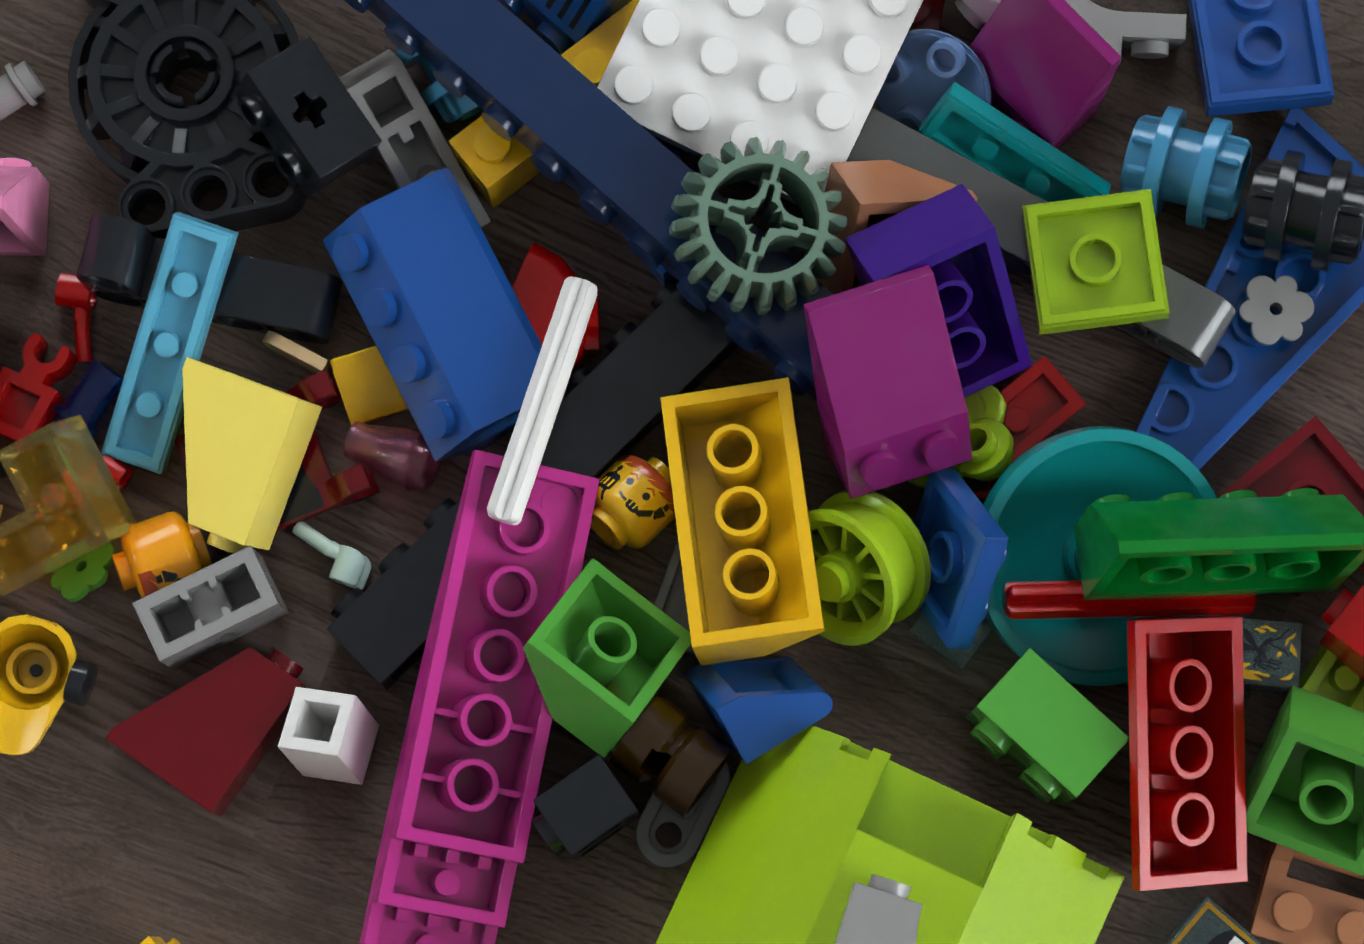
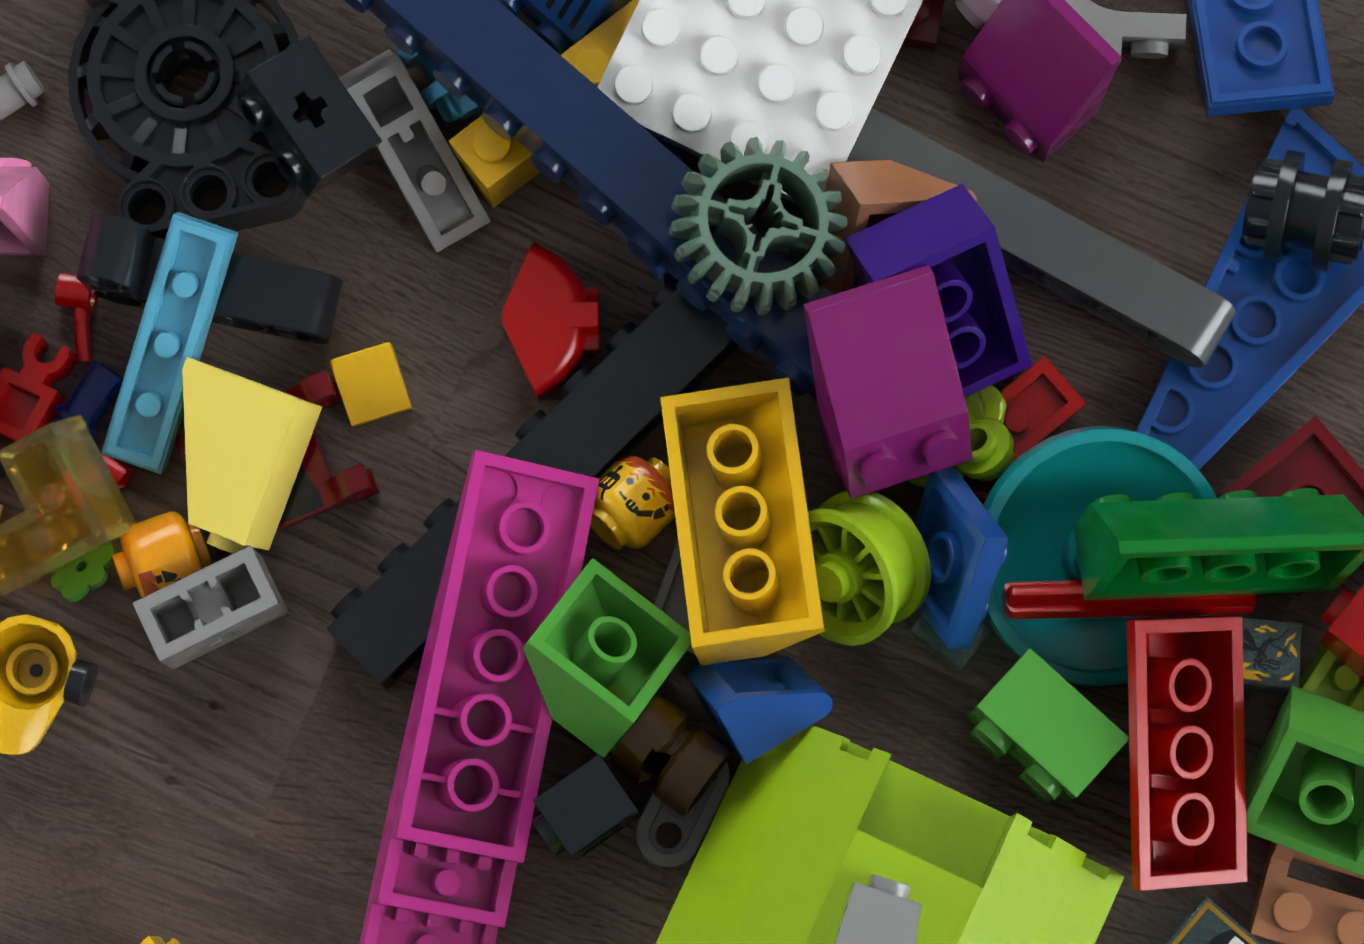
(214, 727): dark red slope -> none
(296, 353): tan piece -> none
(328, 735): white brick -> none
(350, 565): light aqua hand -> none
(394, 453): clear pink cone -> none
(439, 312): blue slope -> none
(542, 401): white axle -> none
(925, 71): medium blue dish -> none
(1007, 148): teal tile -> none
(1095, 262): lime tile -> none
(1187, 165): dark azure piece -> none
(1293, 308): light grey plant -> none

